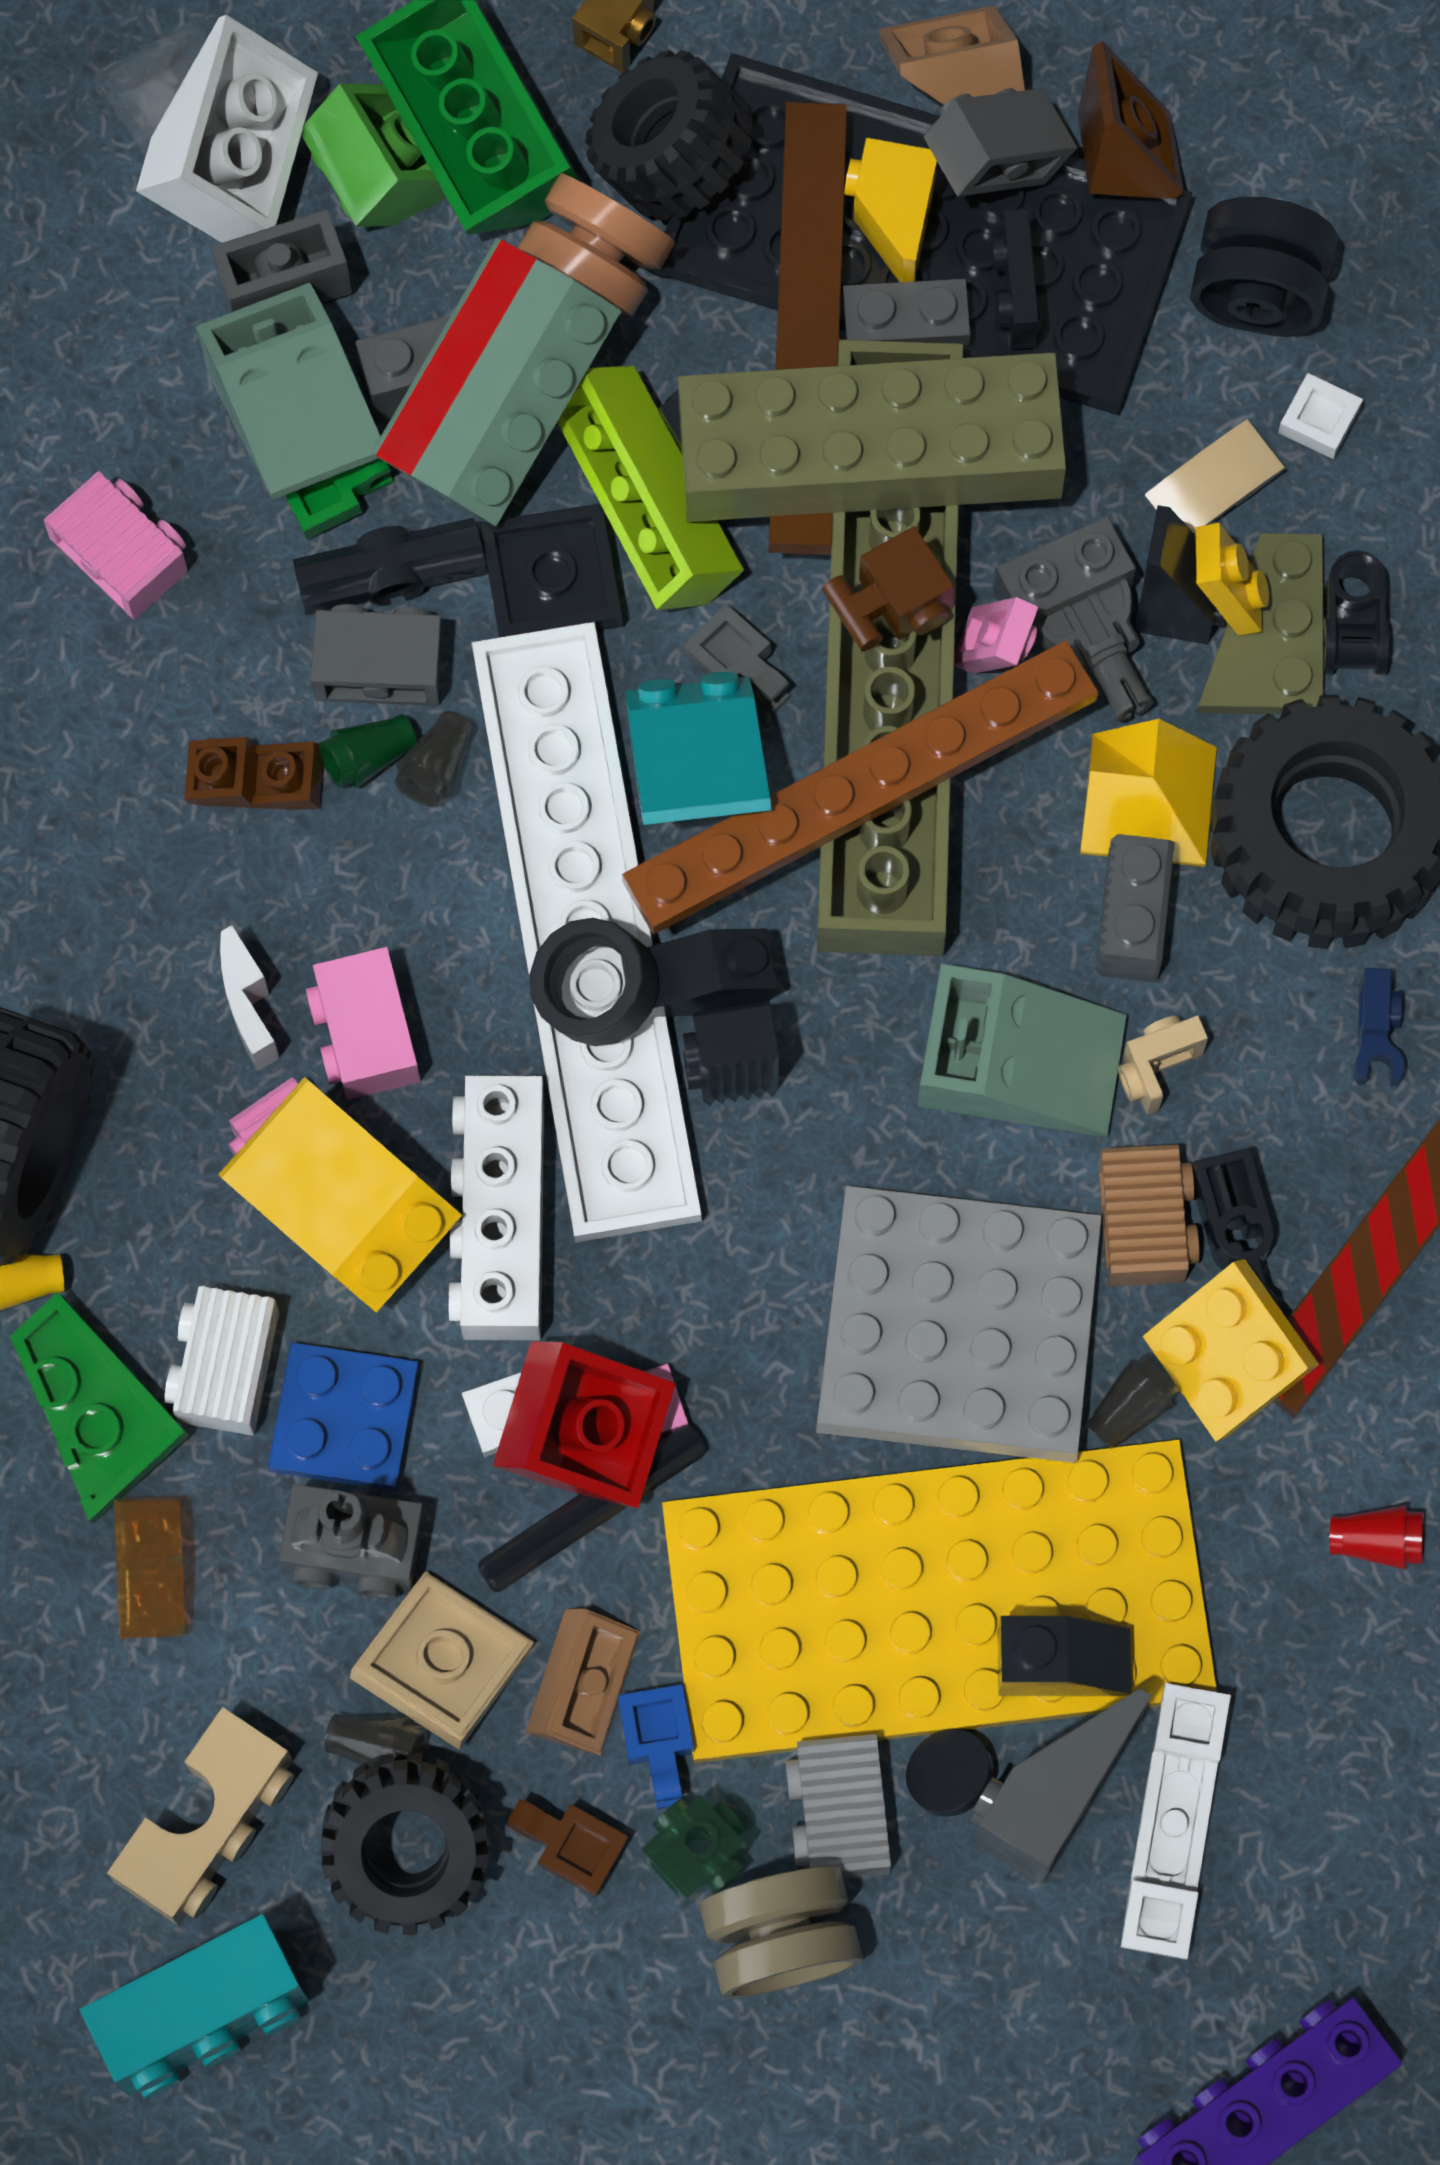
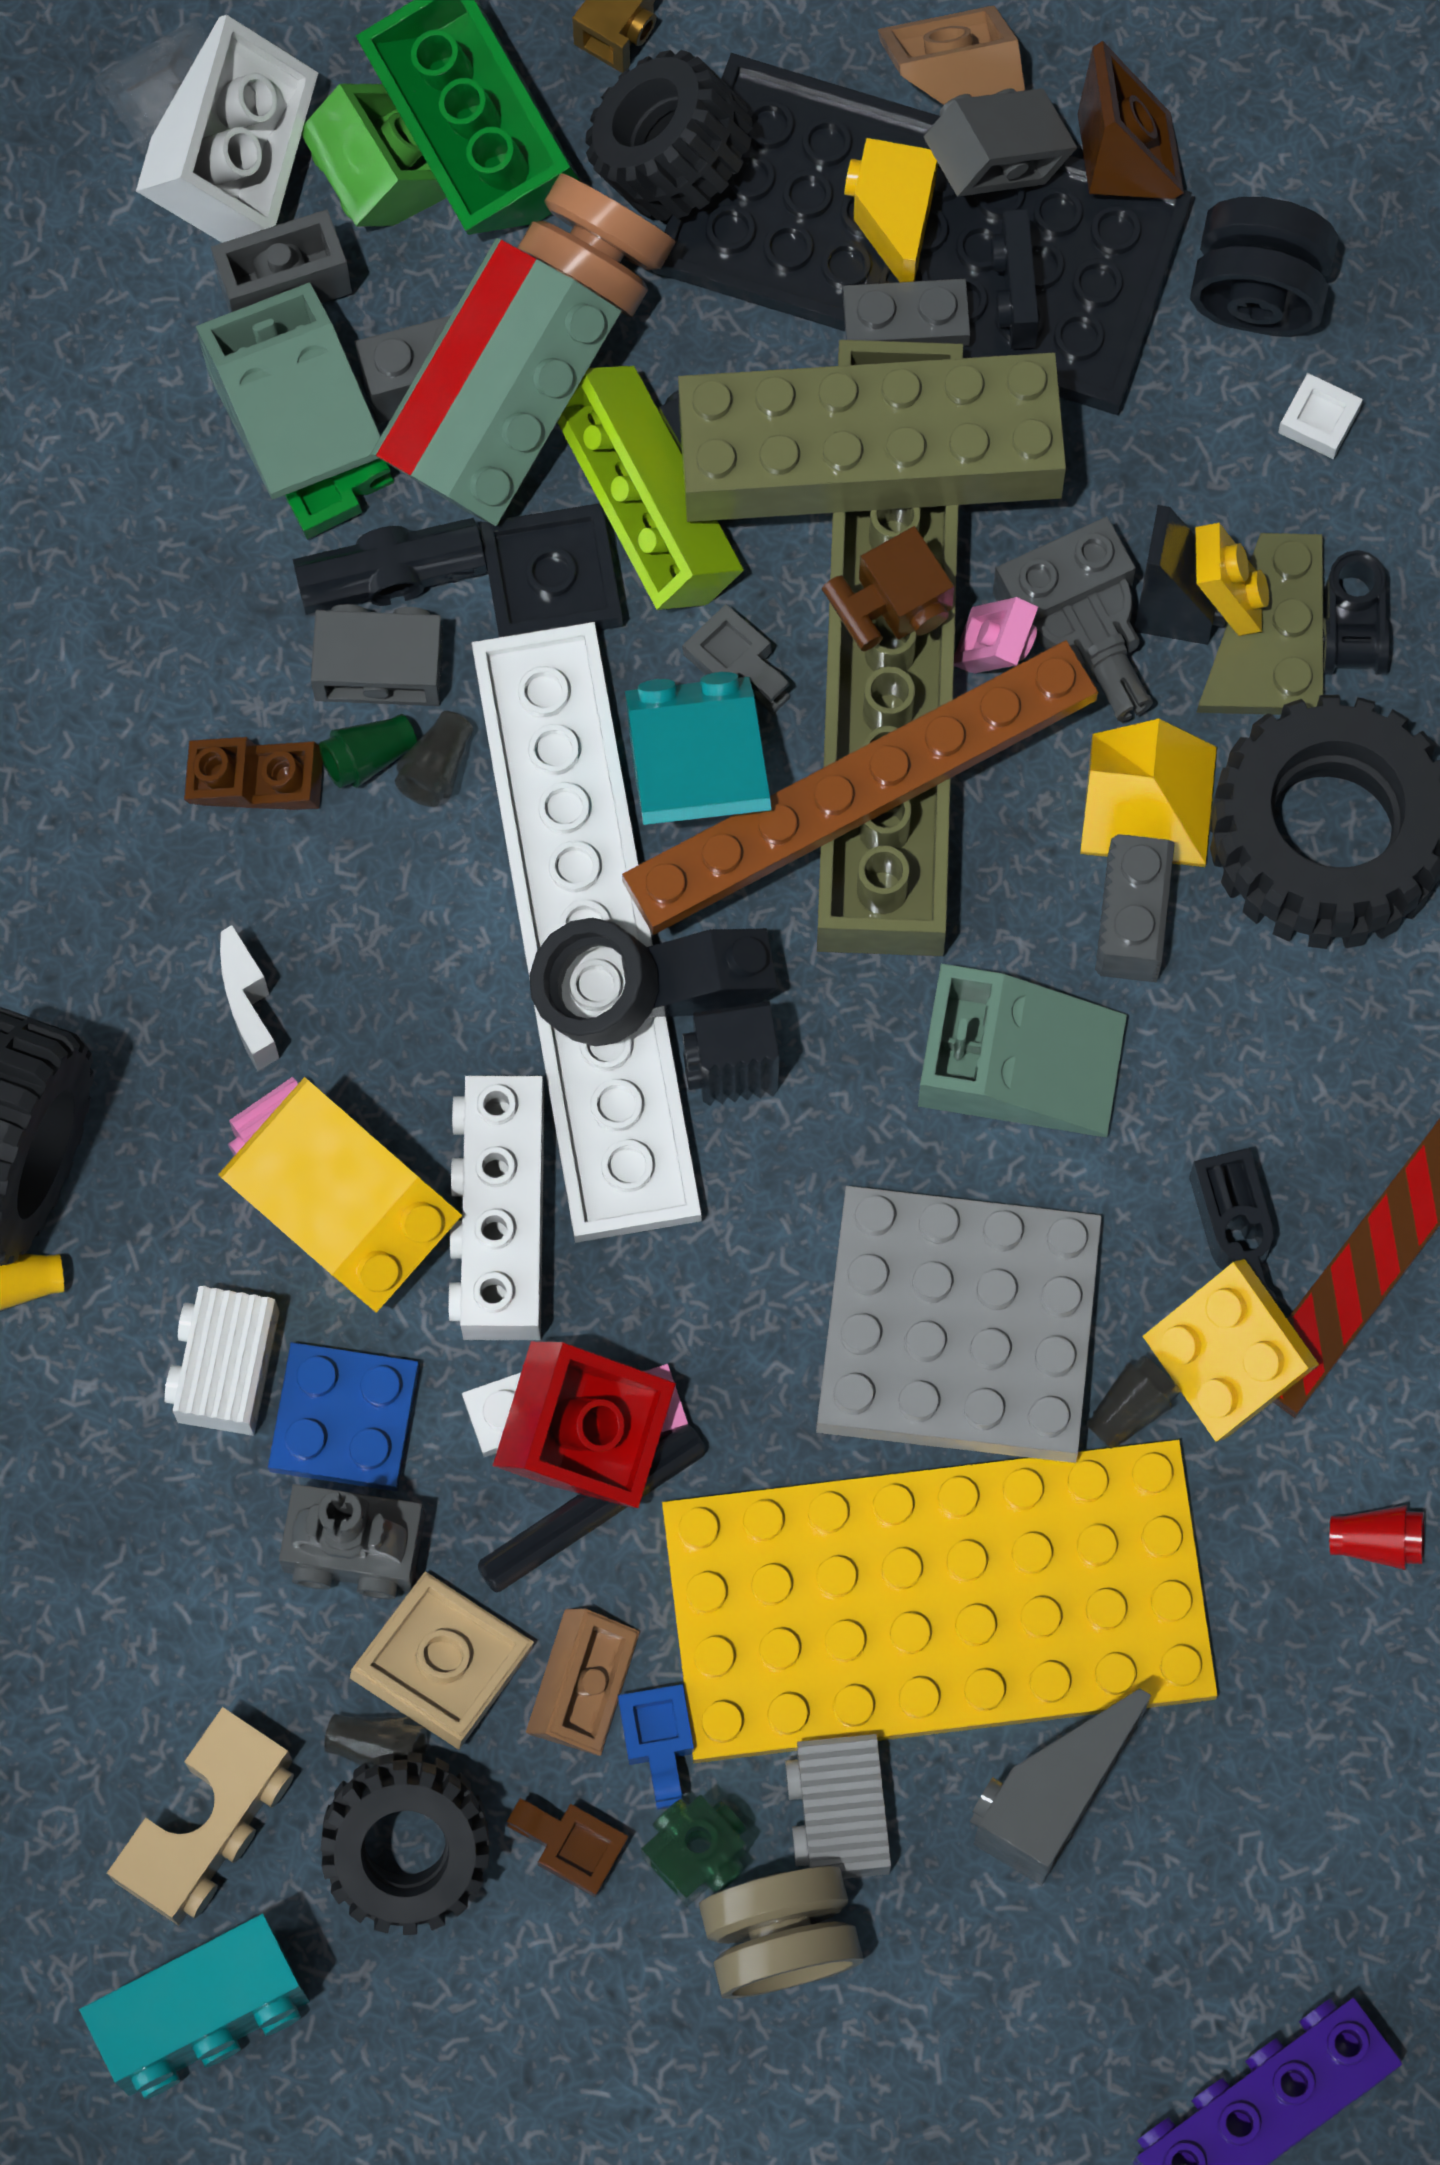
(98, 1409): green wing -> none
(118, 543): bright pink brick -> none
(149, 1567): clear orange slope -> none
(365, 1024): bright pink brick -> none
(810, 275): reddish brown tile -> none
(949, 1772): black piece -> none
(1062, 1657): black slope -> none
(1145, 1215): medium nougat brick -> none
(1162, 1047): tan bracket -> none
(1174, 1821): white slope -> none
(1218, 477): tan slope -> none
(1377, 1013): dark blue plate -> none

